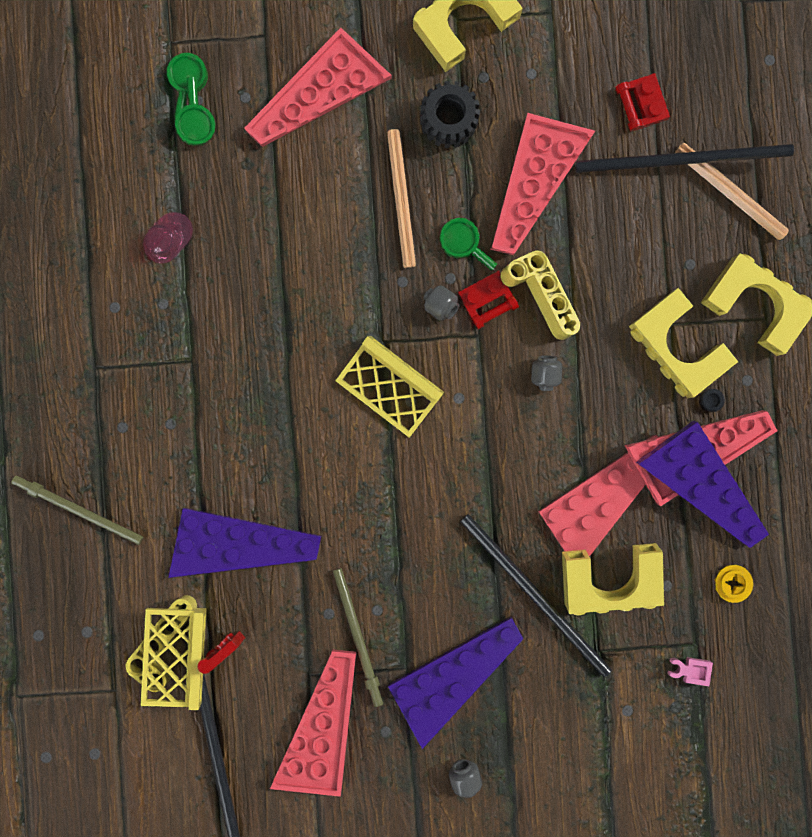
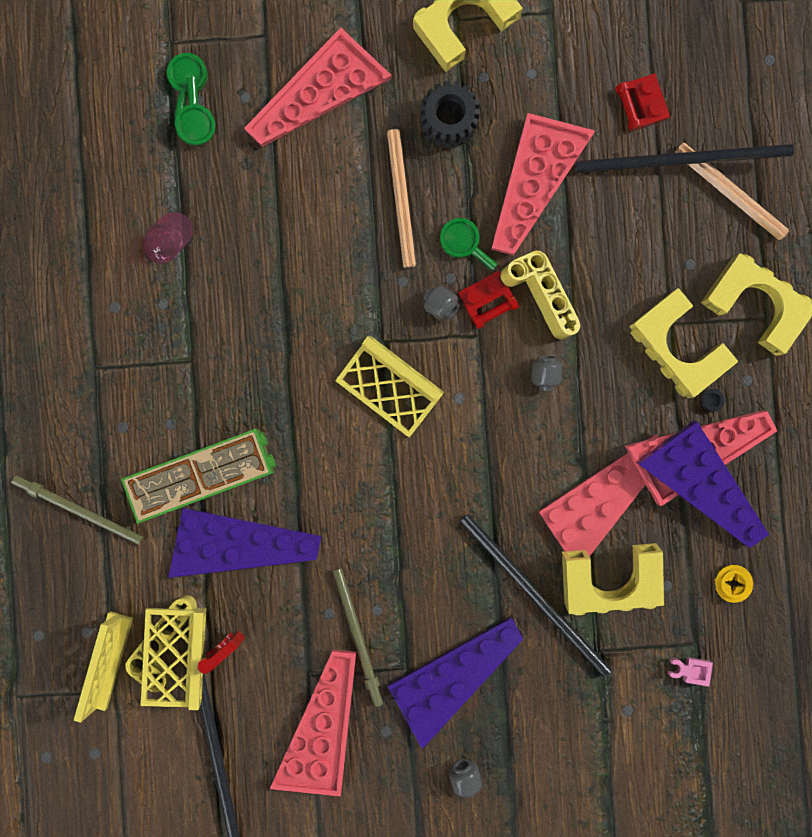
(104, 665): none -> light yellow fence
(198, 475): none -> brick

